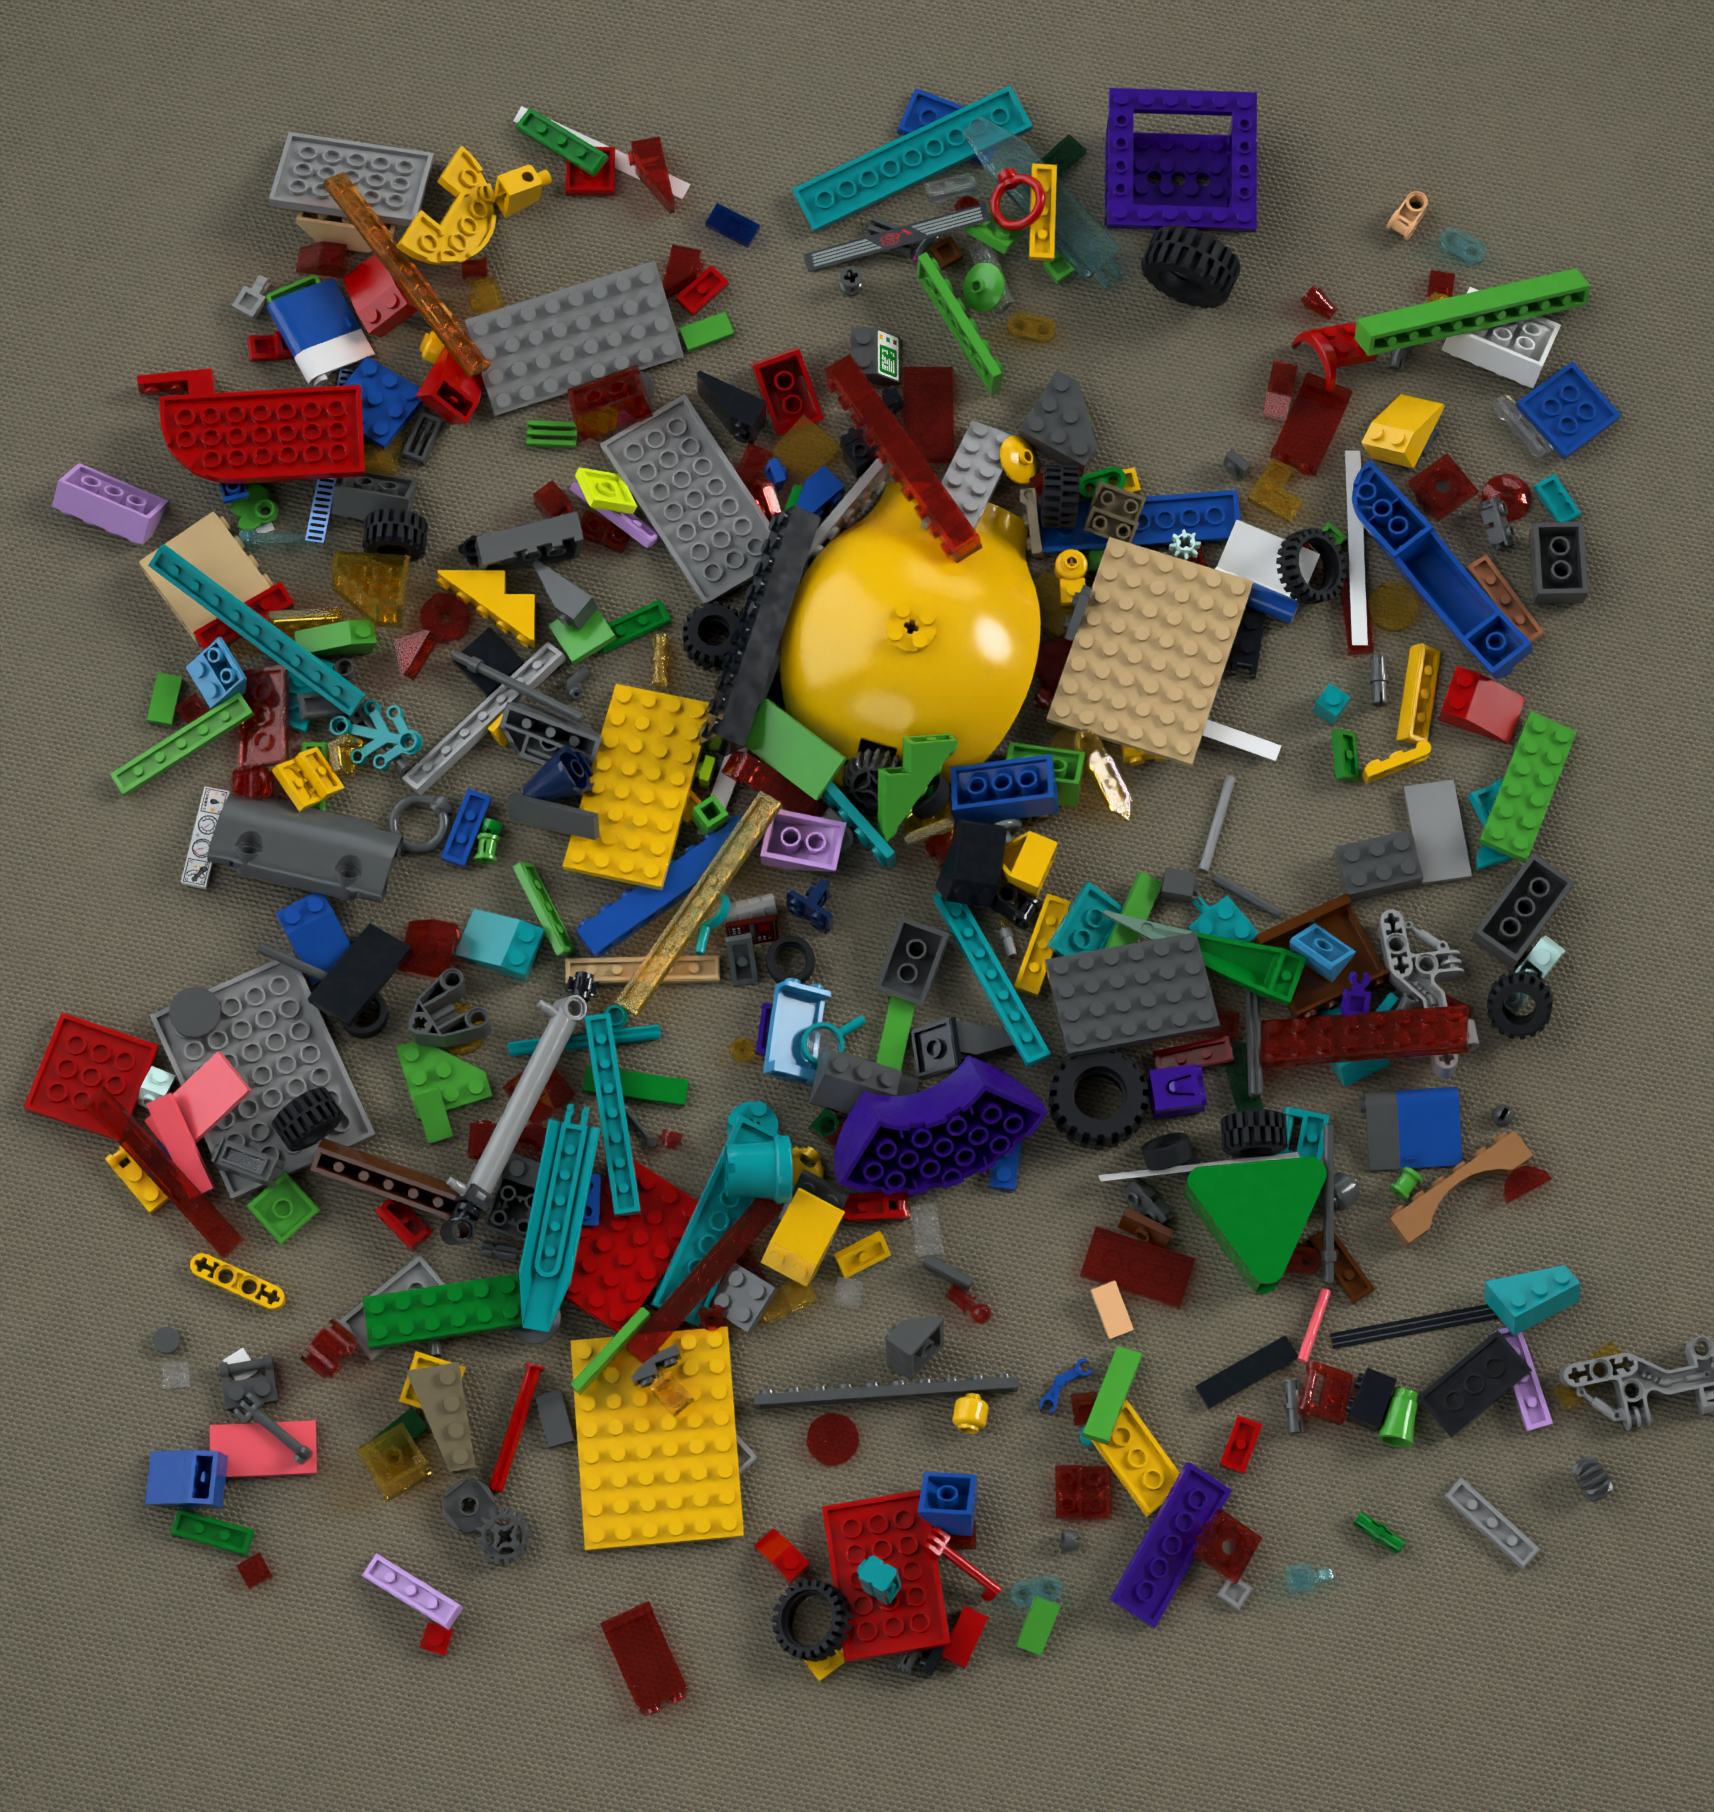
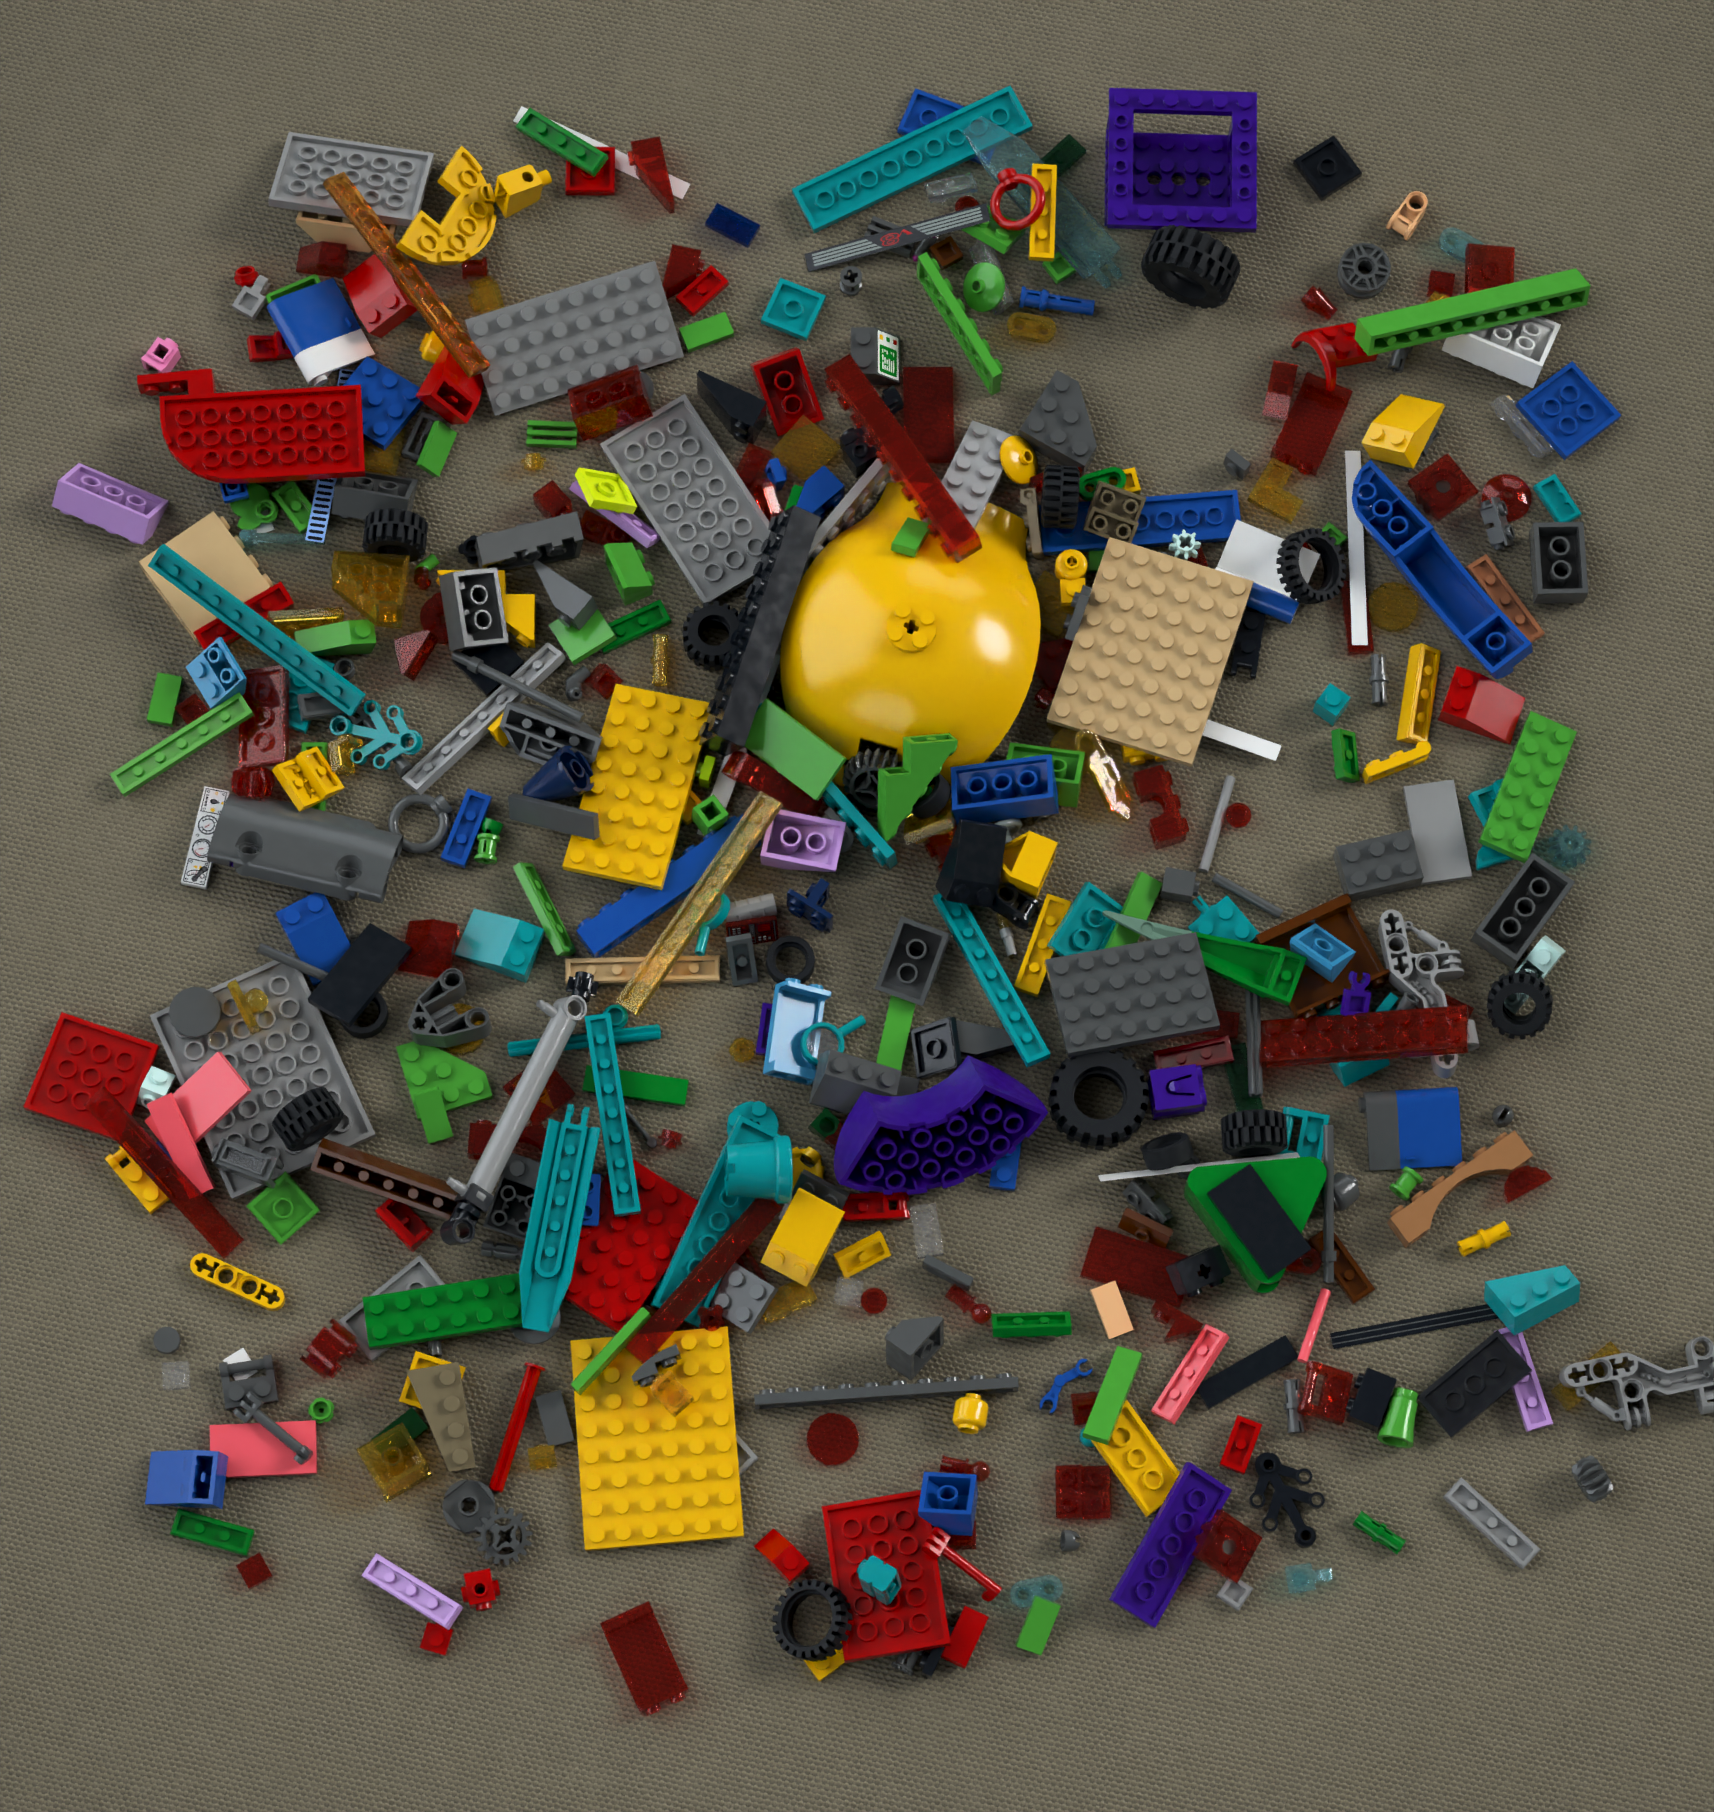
(163, 365): none -> bright pink window
(246, 276): none -> red plate
(251, 1003): none -> clear yellow tile
(294, 505): none -> bright green plate
(319, 1403): none -> bright green plate
(422, 571): none -> clear red arm
(436, 448): none -> bright green tile
(473, 609): none -> dark grey slope
(480, 1580): none -> red brick
(533, 461): none -> clear yellow plate
(542, 1457): none -> clear yellow plate
(603, 680): none -> clear red slope
(628, 572): none -> bright green slope
(793, 309): none -> teal plate
(874, 1301): none -> clear red plate
(910, 537): none -> bright green tile
(960, 1466): none -> clear red pin
(1031, 1324): none -> green plate
(1044, 301): none -> blue pin
(1154, 785): none -> clear red arch
(1181, 1323): none -> clear red slope
(1190, 1374): none -> coral tile
(1208, 1261): none -> black brick
(1238, 815): none -> clear red plate
(1259, 1221): none -> black tile
(1283, 1495): none -> black plant
(1327, 168): none -> black tile
(1368, 257): none -> dark grey wheel
(1483, 1238): none -> yellow pin
(1488, 266): none -> clear red plate
(1579, 846): none -> clear light blue gear

